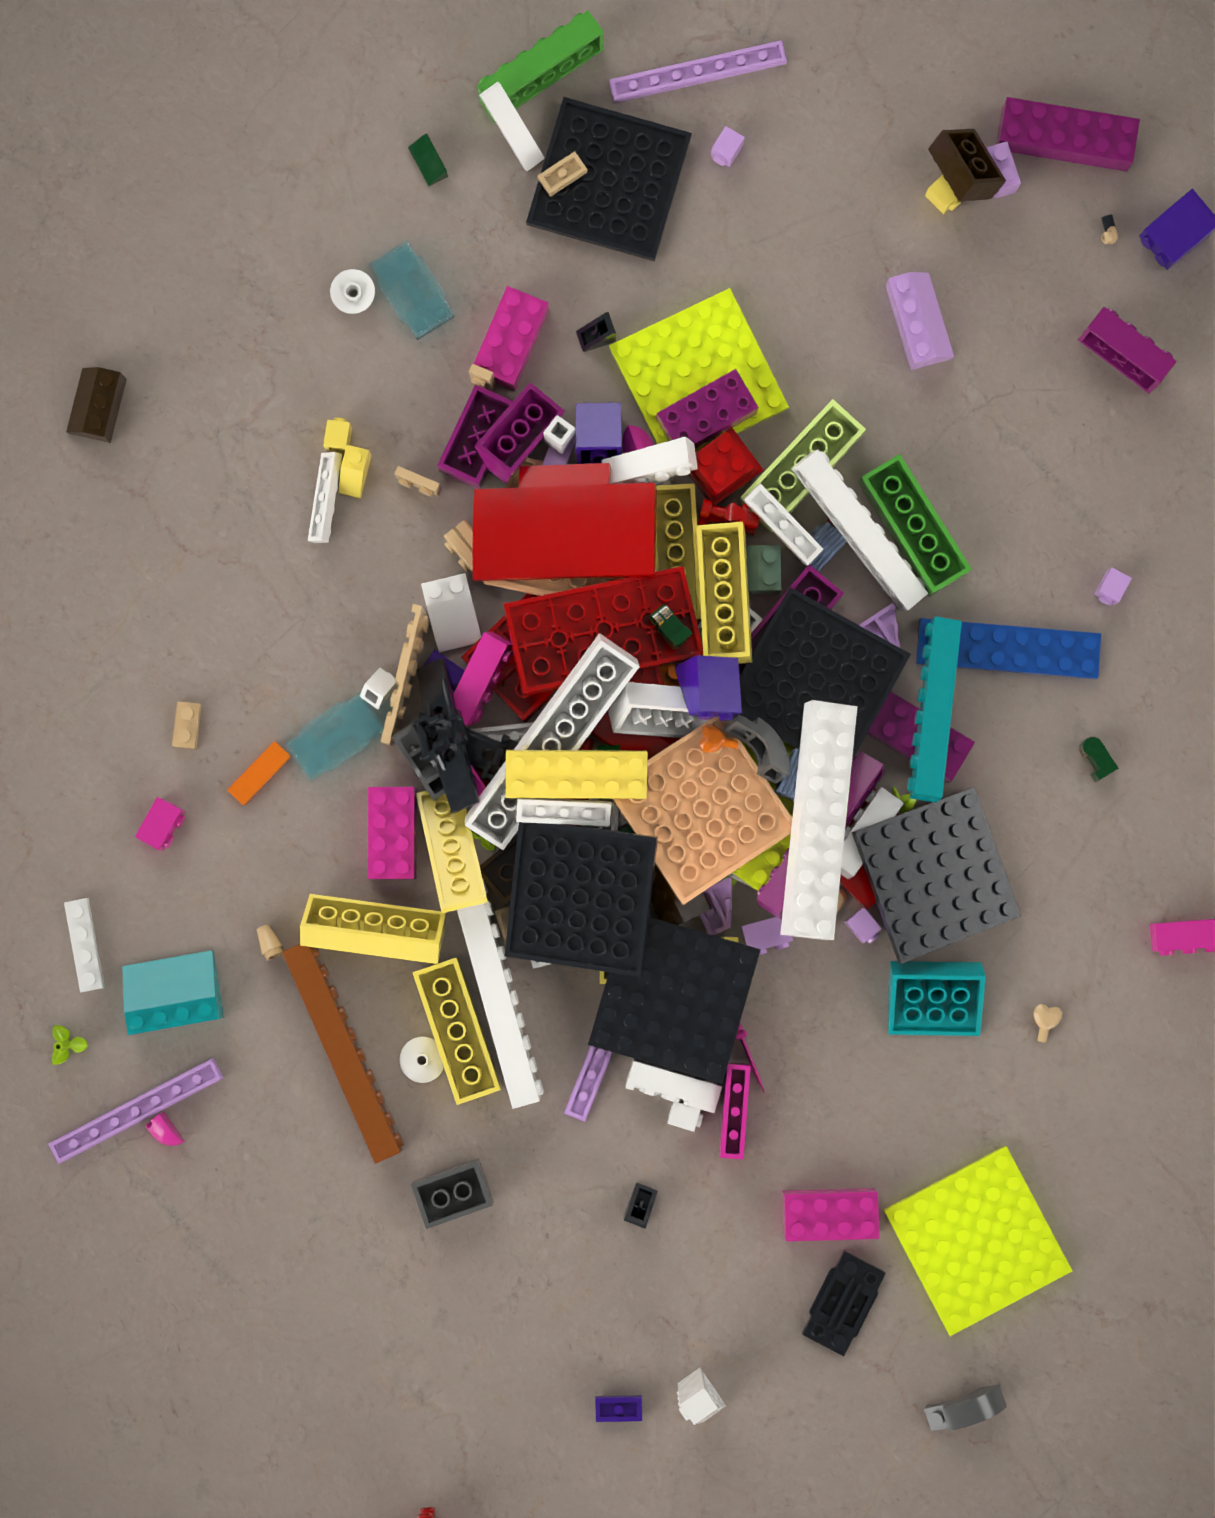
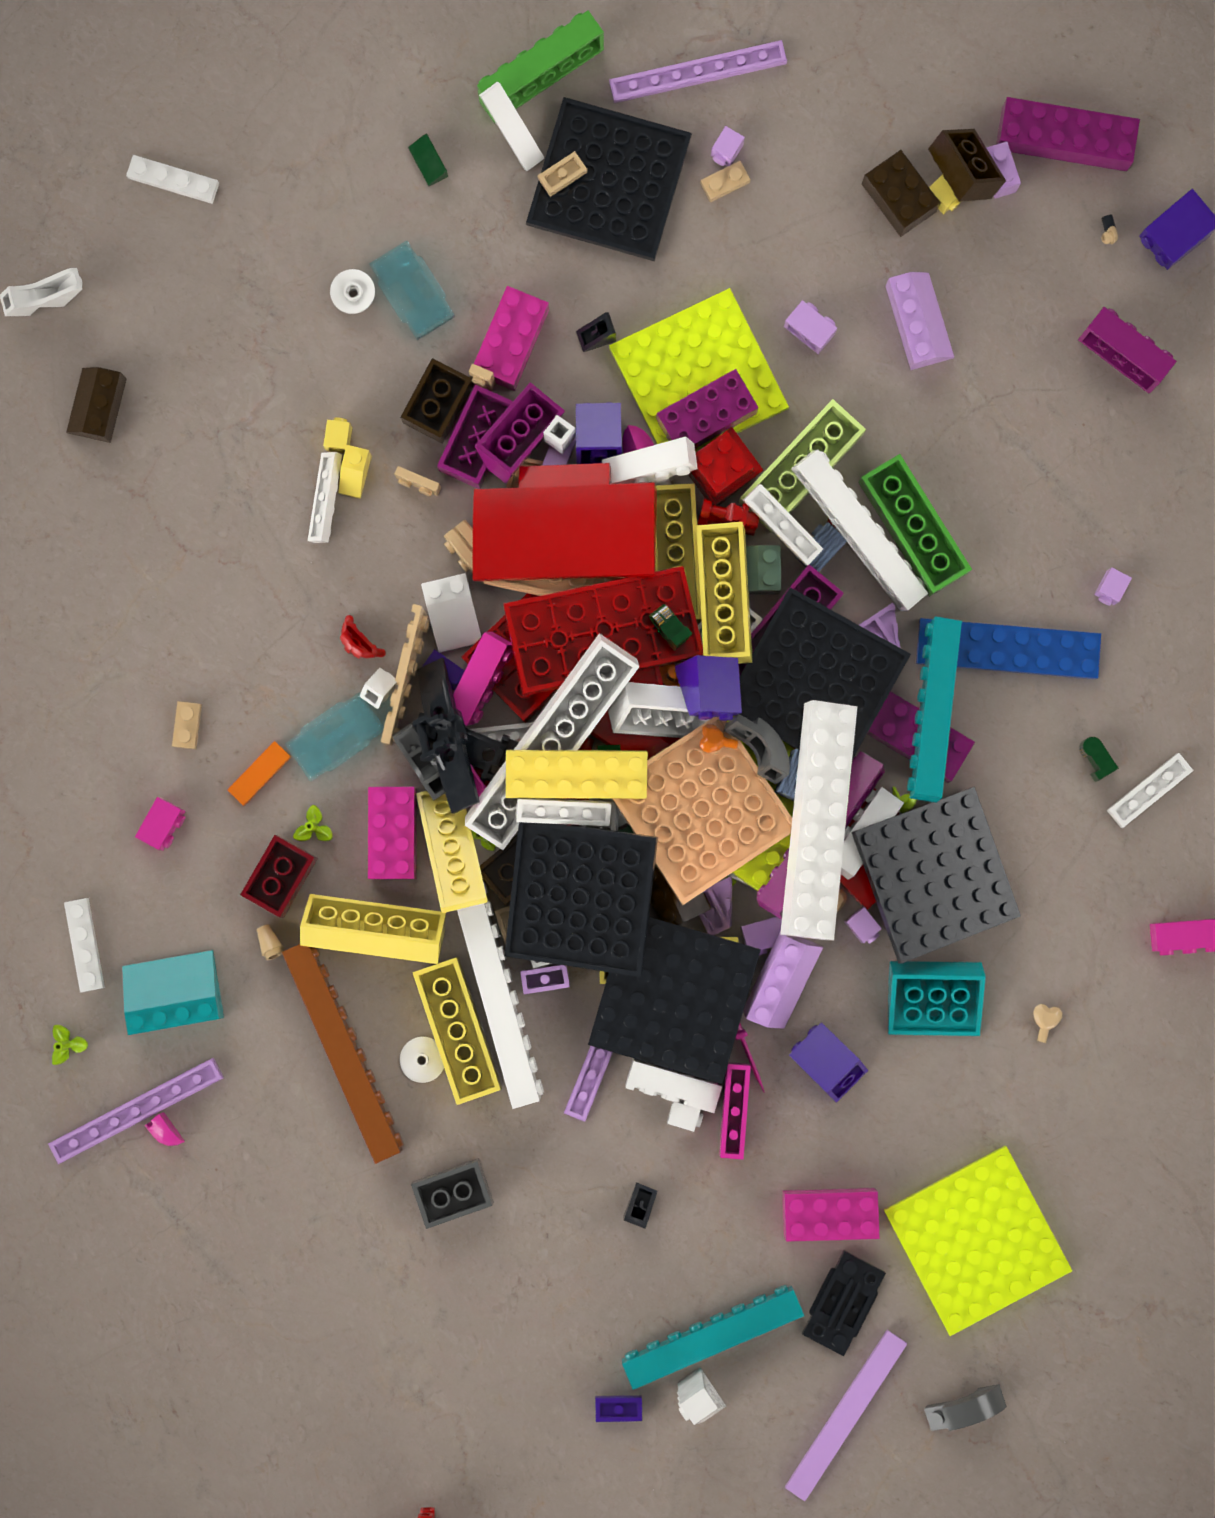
(49, 292): none -> white arch
(172, 179): none -> white plate
(279, 876): none -> dark red brick
(305, 831): none -> lime plant
(356, 642): none -> red piece
(437, 400): none -> dark brown brick
(545, 979): none -> lavender brick
(712, 1337): none -> teal brick
(725, 181): none -> tan plate
(781, 981): none -> lavender slope
(810, 326): none -> lavender brick
(828, 1061): none -> dark purple slope
(845, 1415): none -> lavender tile
(900, 193): none -> dark brown brick
(1150, 790): none -> white plate

